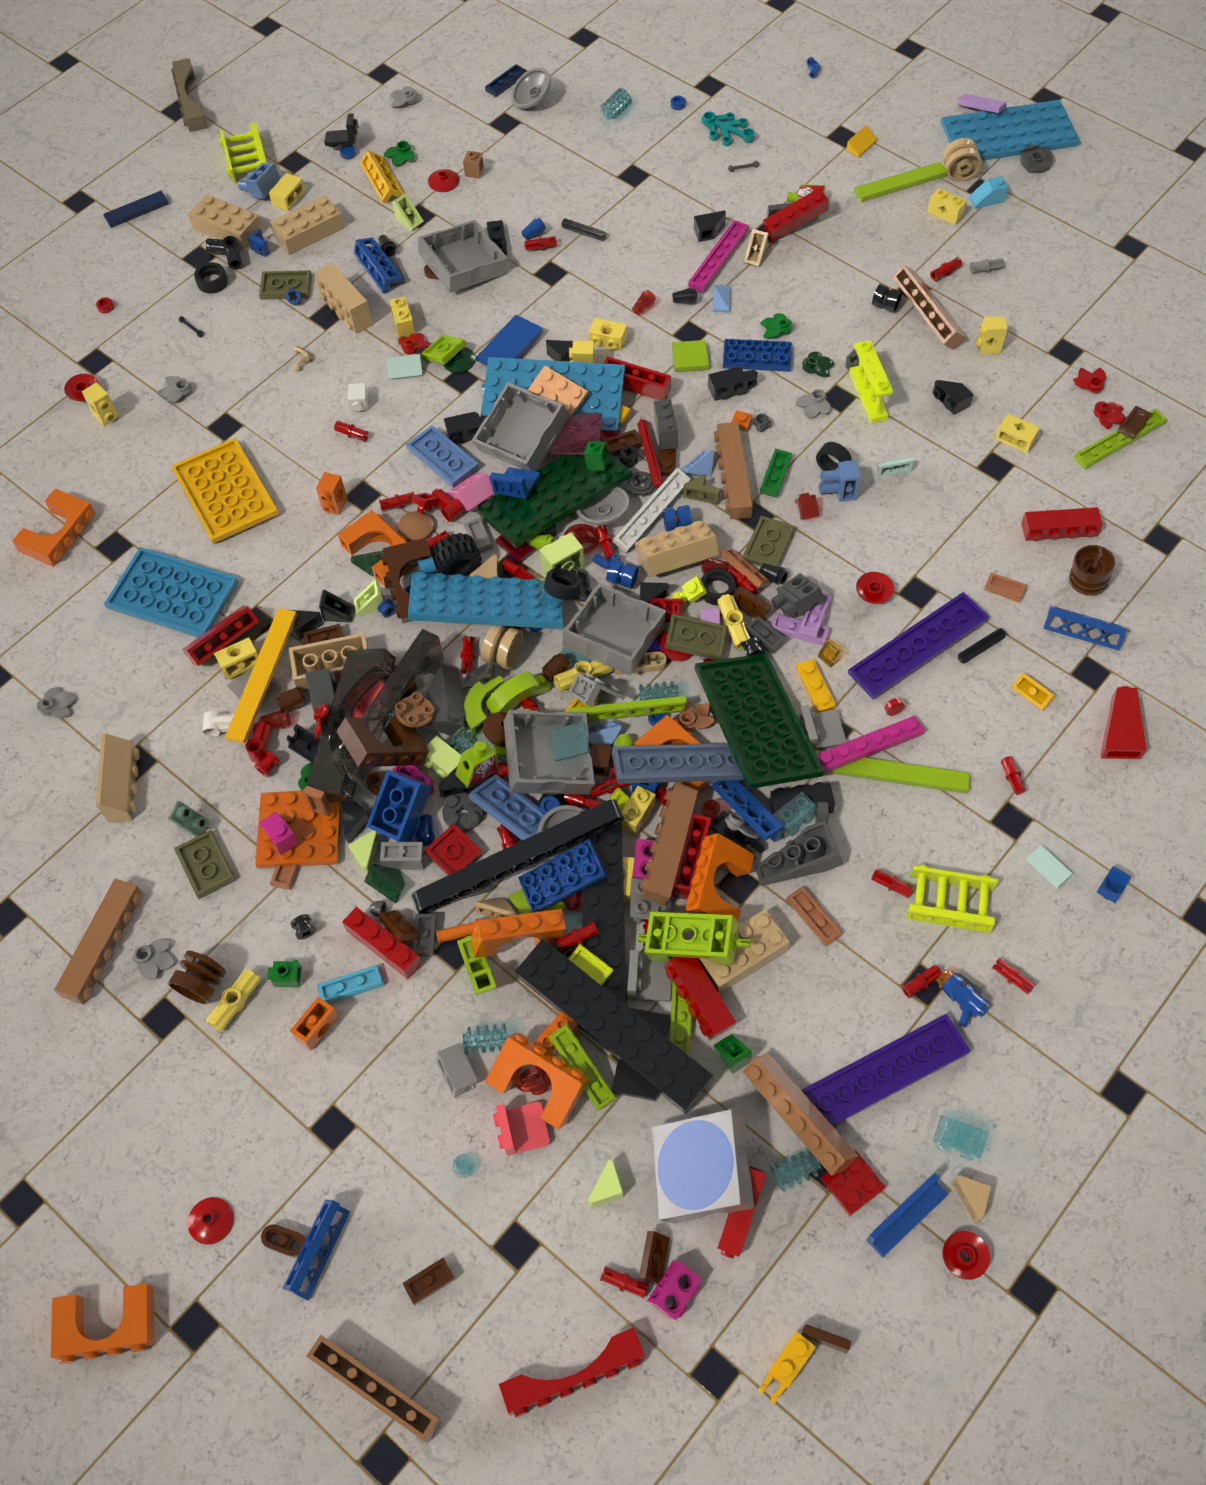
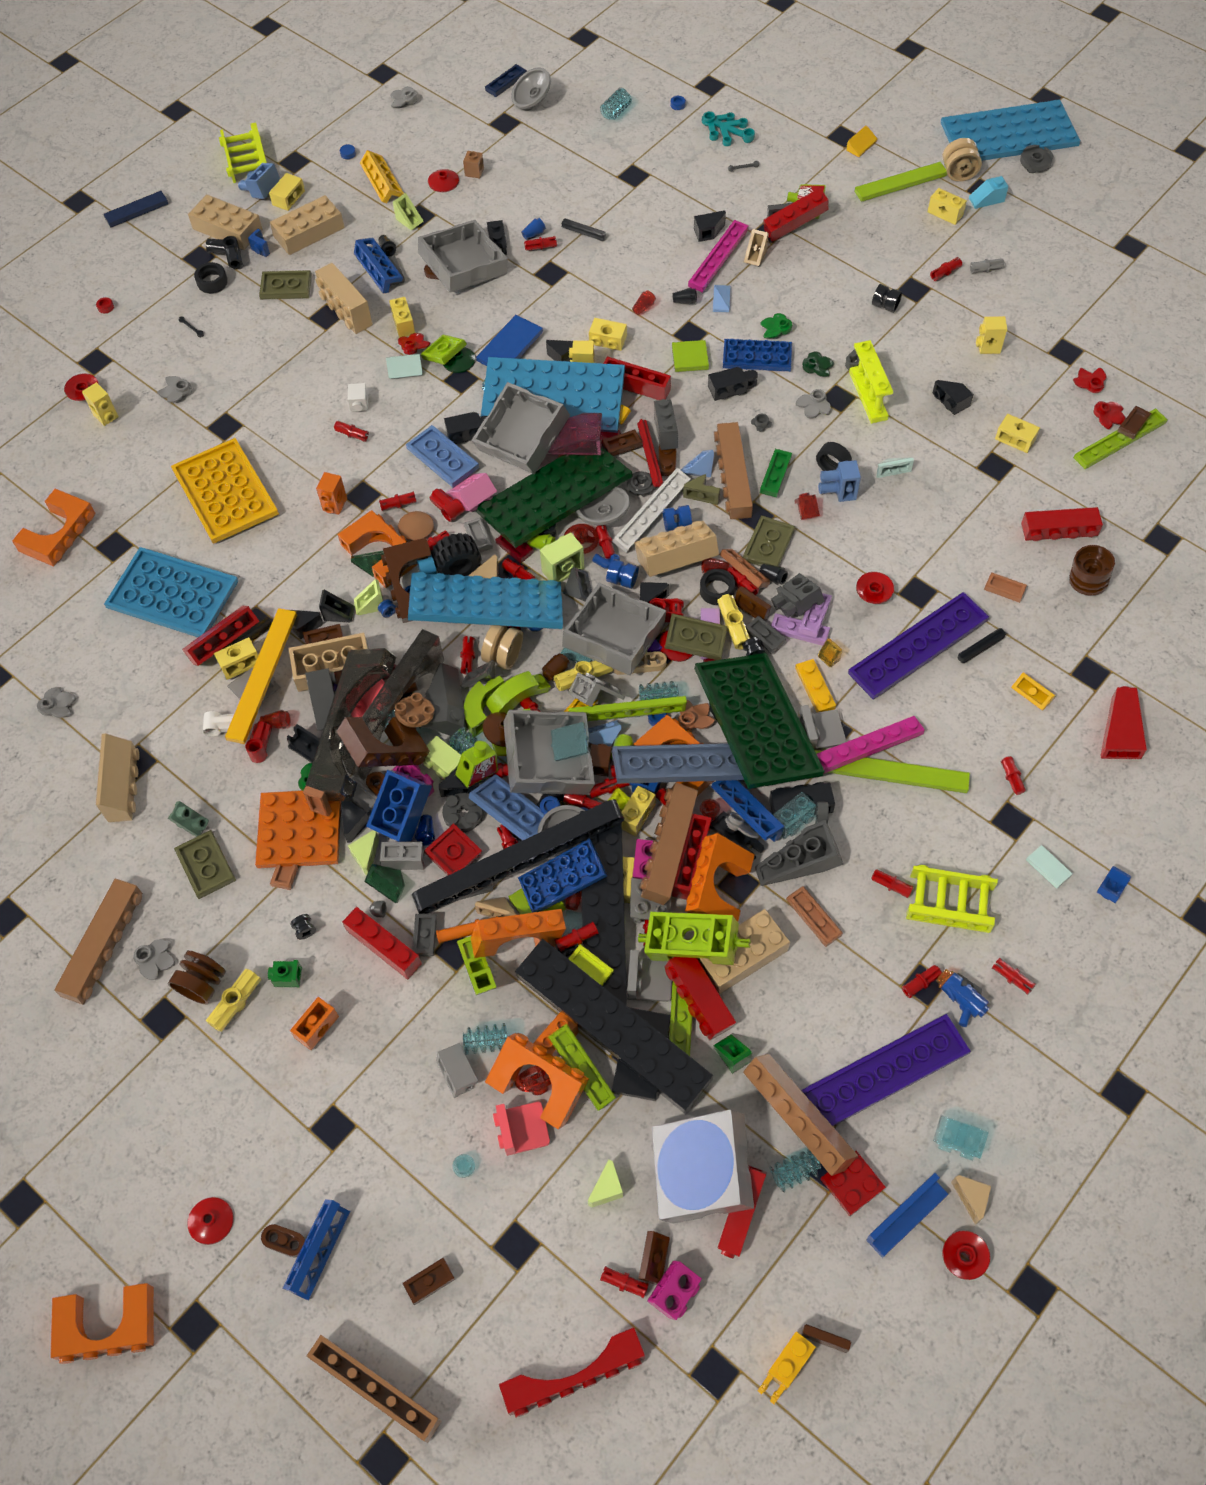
(183, 79): dark tan arch -> none
(267, 764): red bush -> none
(279, 833): dark pink arch -> none
(291, 699): reddish brown brick -> none
(297, 367): tan piece -> none
(298, 294): blue bush -> none
(321, 716): red plate -> none
(343, 137): black bracket -> none
(350, 984): medium azure tile -> none
(399, 926): reddish brown plate -> none
(400, 153): green plate -> none
(425, 502): red tile -> none
(514, 482): blue bracket -> none
(558, 388): light nougat plate -> none
(568, 578): black tyre -> none
(596, 456): green brick -> none
(631, 460): black wheel -> none
(691, 590): neon yellow plate -> none
(743, 419): orange plate -> none
(814, 66): blue arm -> none
(894, 706): red tile -> none
(929, 307): medium nougat brick -> none
(981, 103): lavender tile -> none
(1086, 620): blue fence -> none

